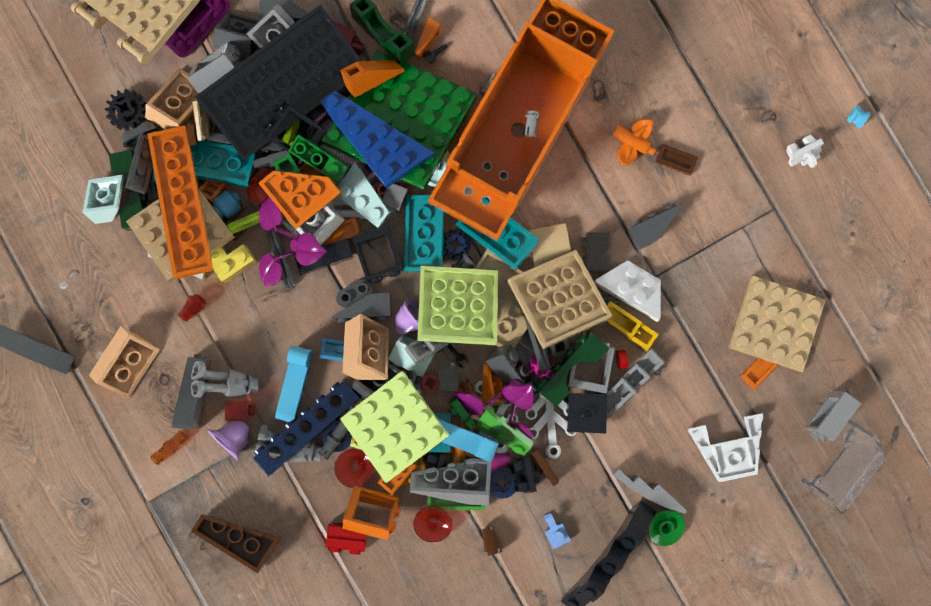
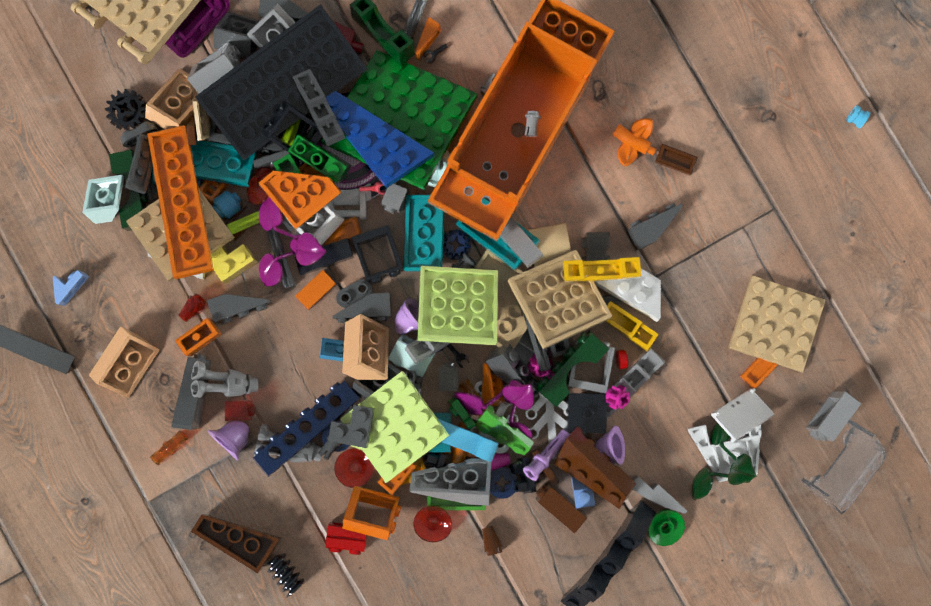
(66, 290): none -> light blue slope
(198, 337): none -> orange brick
(229, 306): none -> dark grey slope
(285, 574): none -> black piece
(294, 383): medium azure beam -> none
(315, 290): none -> orange tile
(318, 107): none -> dark grey slope
(355, 433): none -> dark grey plate
(362, 196): light aqua wing -> none
(368, 74): orange slope -> none
(425, 380): red bush -> none
(520, 243): none -> light grey slope
(542, 460): none -> lavender pin
(556, 533): light blue plate -> none
(560, 507): none -> reddish brown window
(582, 494): none -> light blue slope
(594, 469): none -> reddish brown wedge
(602, 269): none -> yellow slope
(613, 445): none -> lavender piece
(617, 397): none -> dark pink gear
(740, 471): none -> dark green plant
(744, 416): none -> white door
(807, 154): white hips -> none

